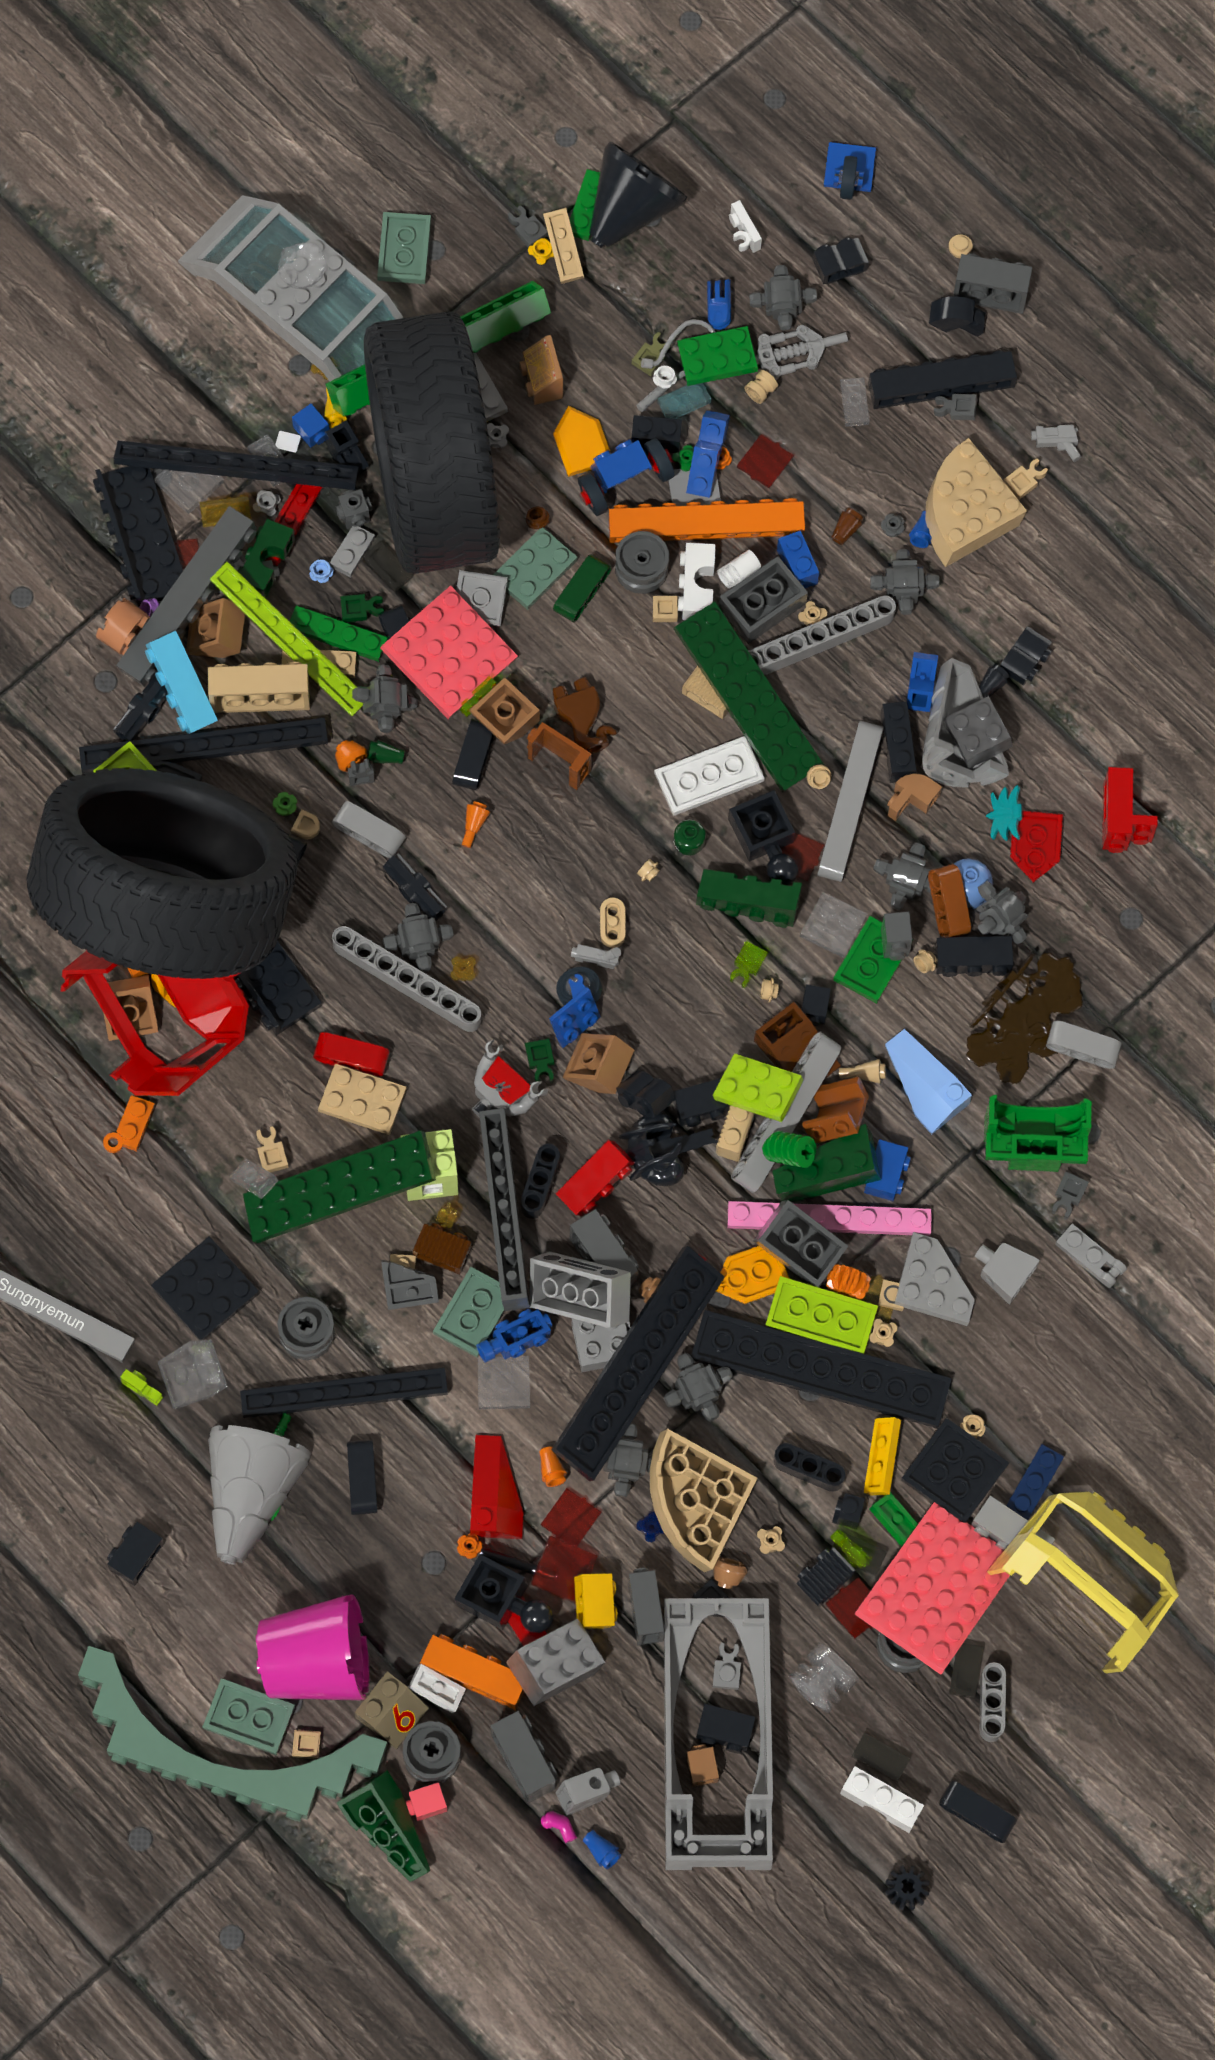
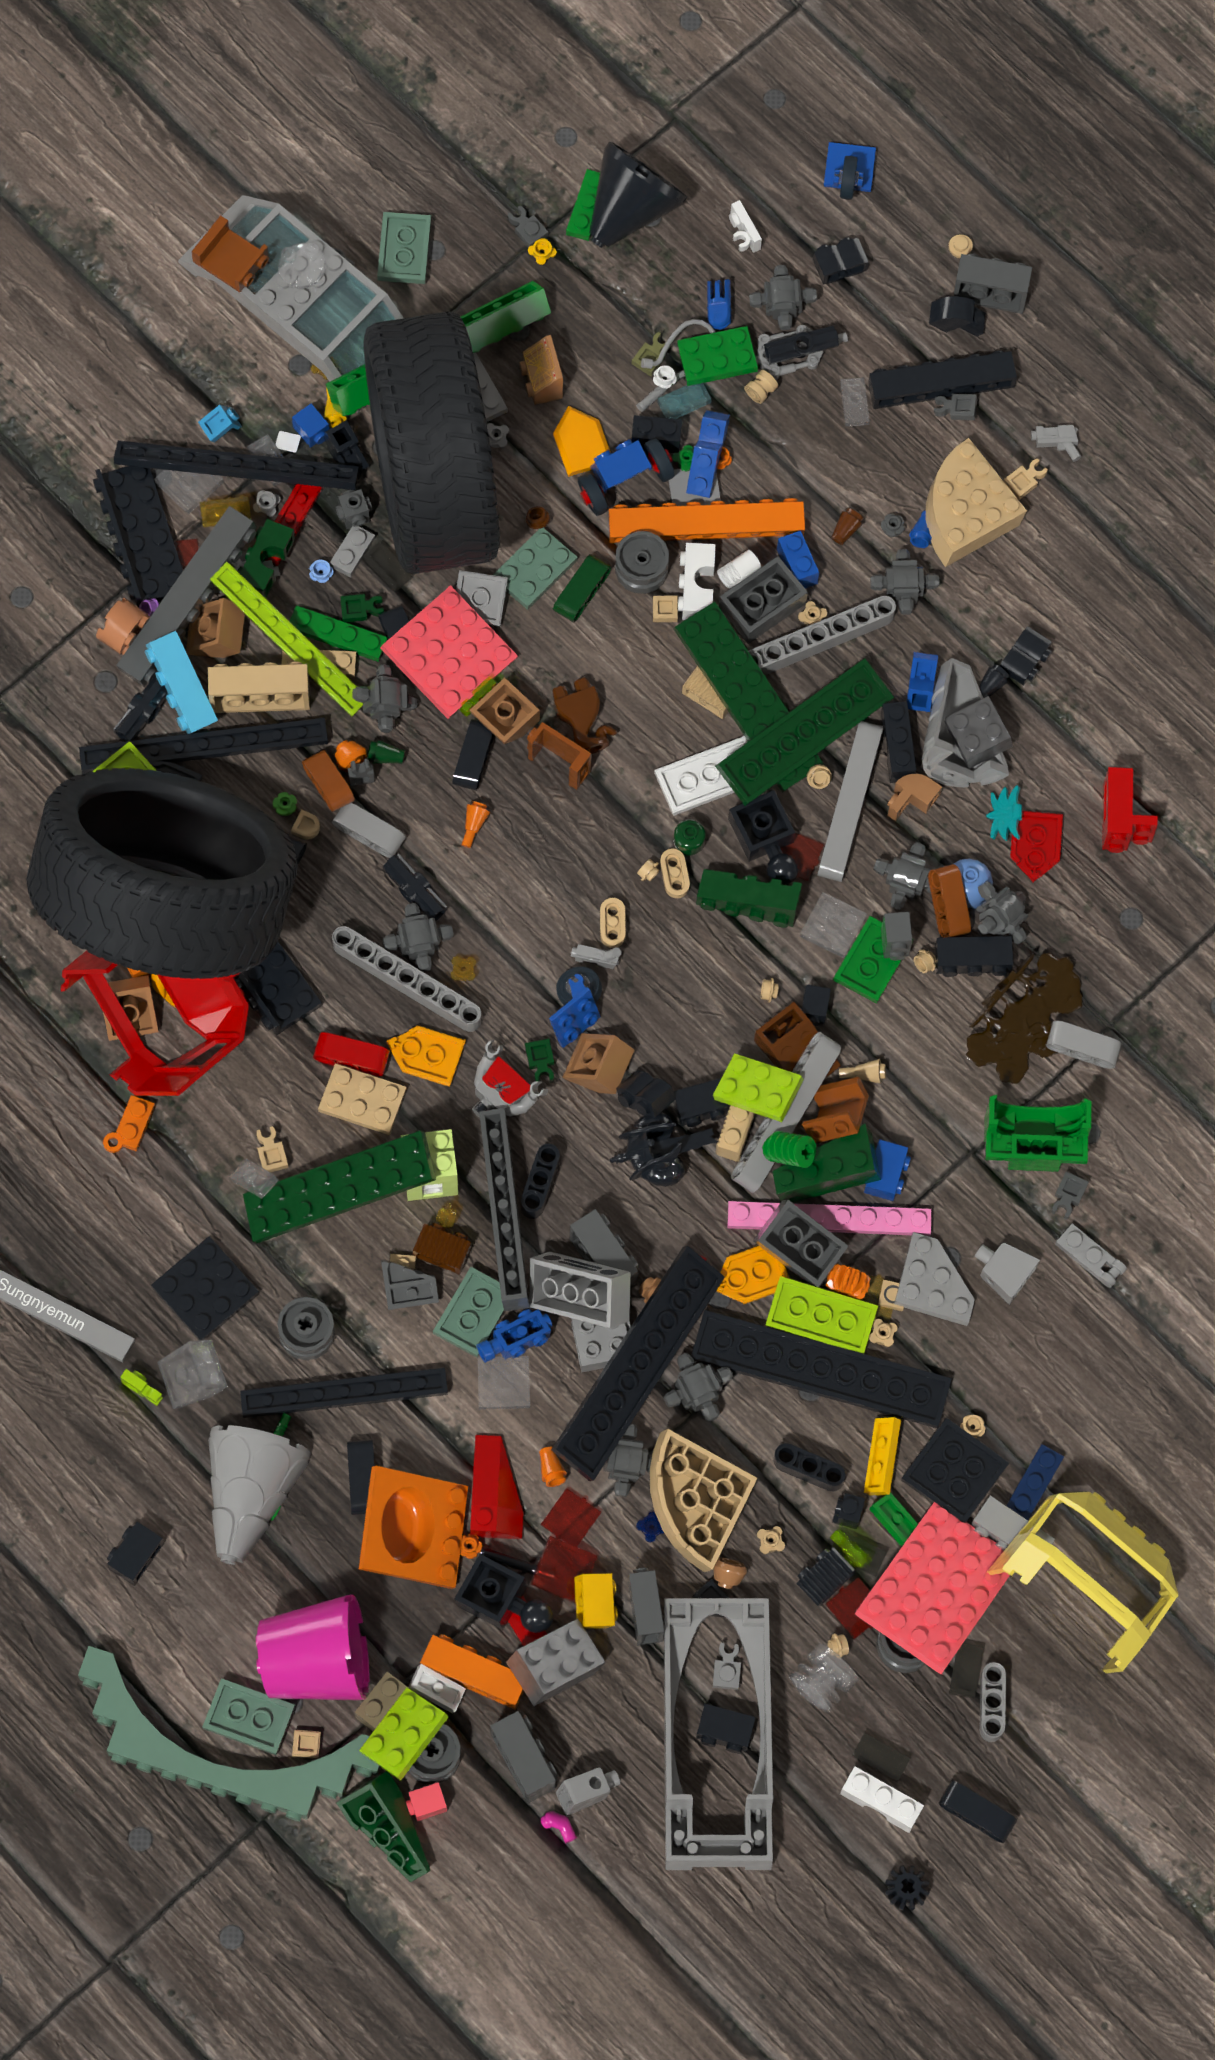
(219, 422): none -> dark azure bracket
(229, 256): none -> dark orange panel
(328, 780): none -> dark orange beam
(403, 1733): none -> lime plate
(413, 1527): none -> orange piece
(427, 1054): none -> light orange tile
(563, 245): tan plate -> none
(596, 1178): red brick -> none
(603, 1851): blue cone -> none
(676, 874): none -> tan plate
(702, 1765): medium nougat brick -> none
(749, 961): clear neon green plate -> none
(765, 461): clear red piece -> none
(787, 349): none -> black piece
(804, 732): none -> dark green plate
(839, 1644): none -> tan plate
(928, 1084): light blue wedge -> none

